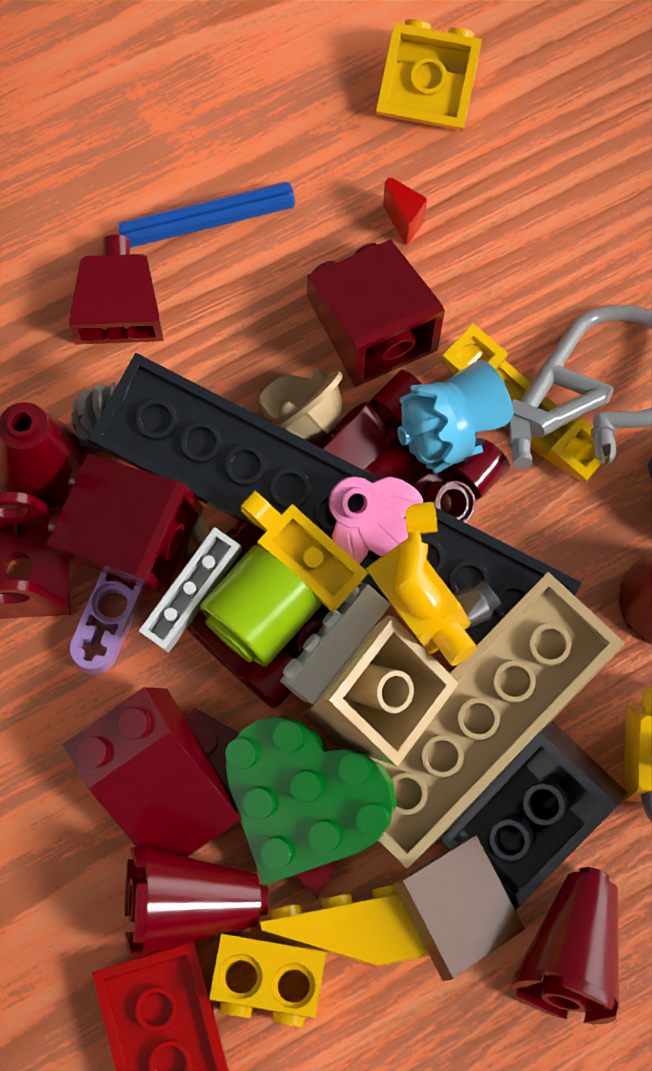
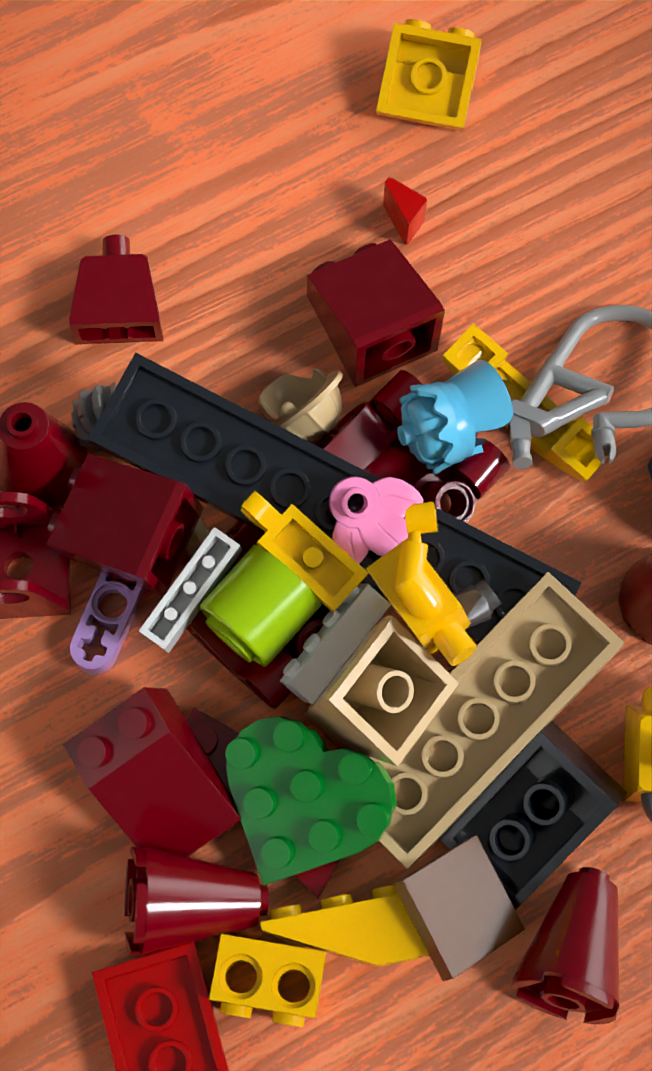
(208, 214): blue axle -> none

